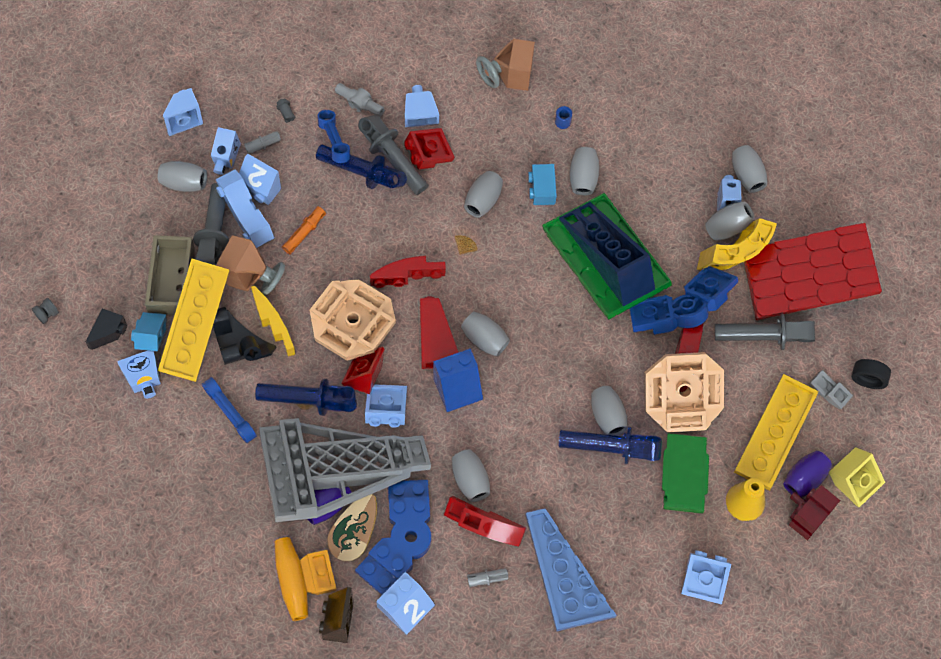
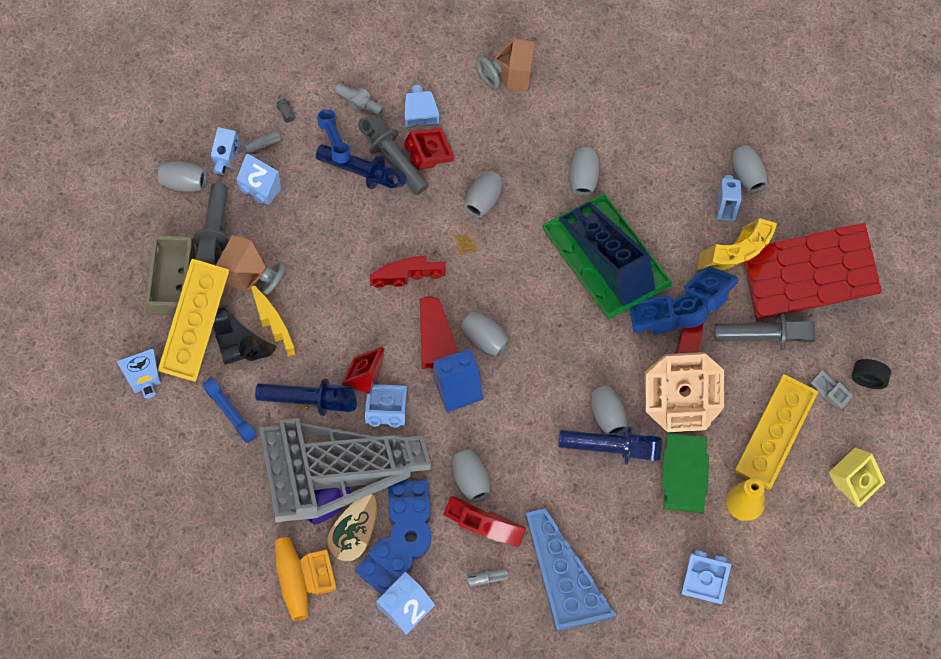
(45, 310): dark grey wheel -> none
(106, 329): black slope -> none
(149, 331): dark azure brick -> none
(182, 112): light blue slope -> none
(239, 201): light blue brick -> none
(309, 224): orange pin -> none
(337, 616): dark brown slope -> none
(350, 301): light nougat piece -> none
(543, 184): dark azure brick -> none
(563, 112): blue beam -> none
(729, 221): light grey piece -> none
(807, 473): dark purple piece -> none
(812, 510): dark red brick -> none

